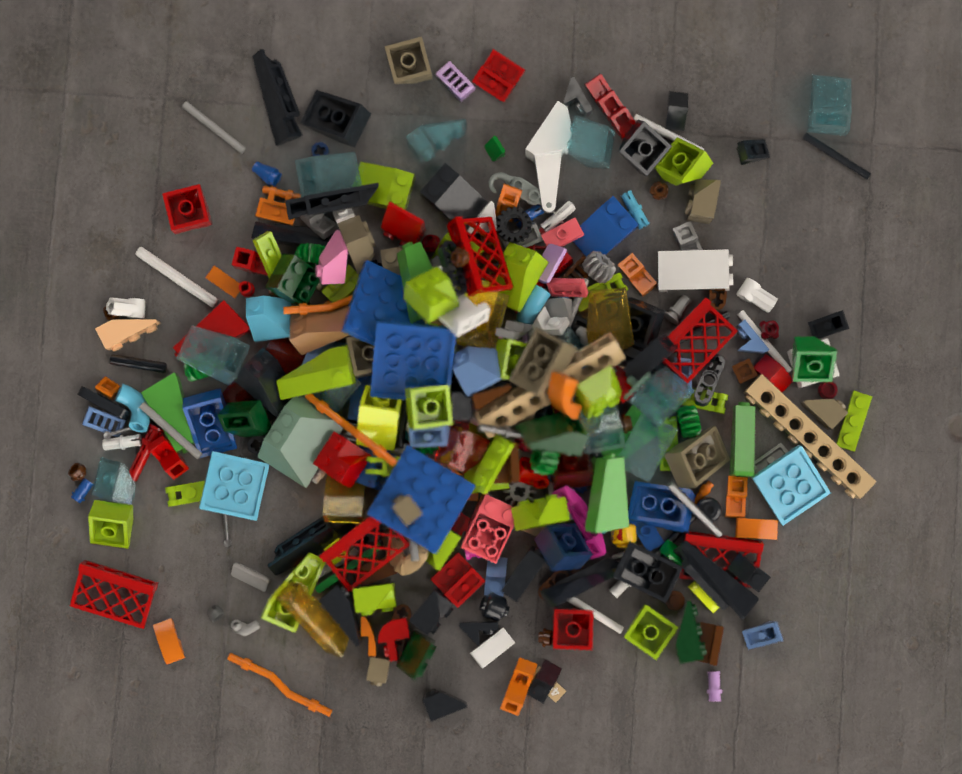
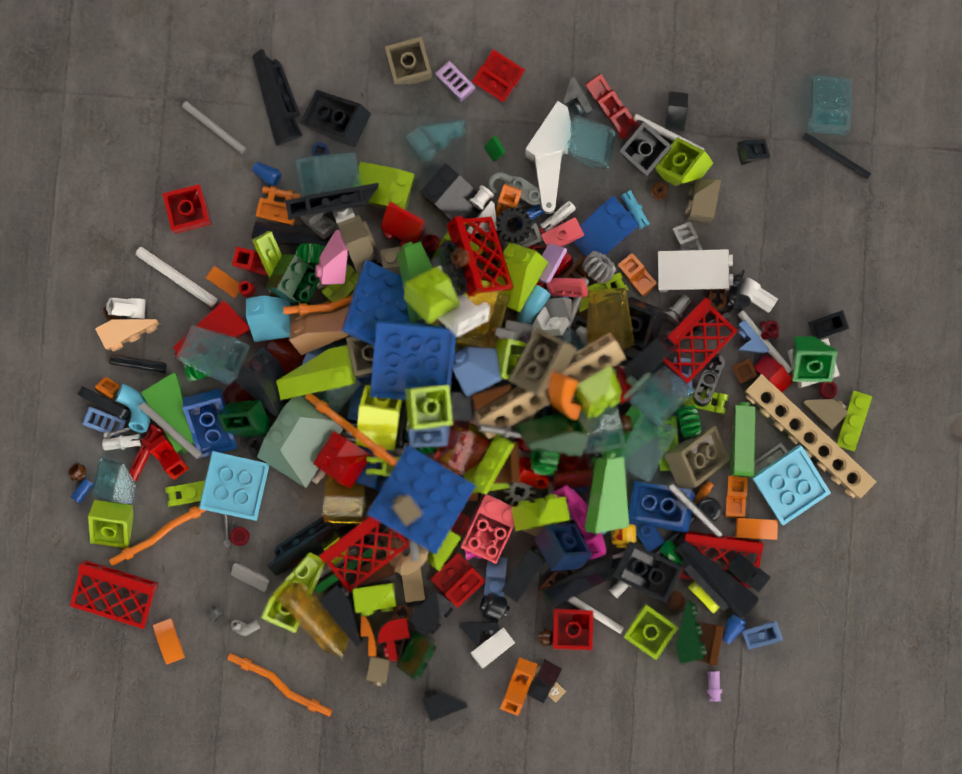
(128, 553): none -> orange bar
(239, 536): none -> dark red plate
(413, 586): none -> tan tile
(481, 197): none -> white bush
(733, 628): none -> blue cone
(737, 300): none -> black hinge

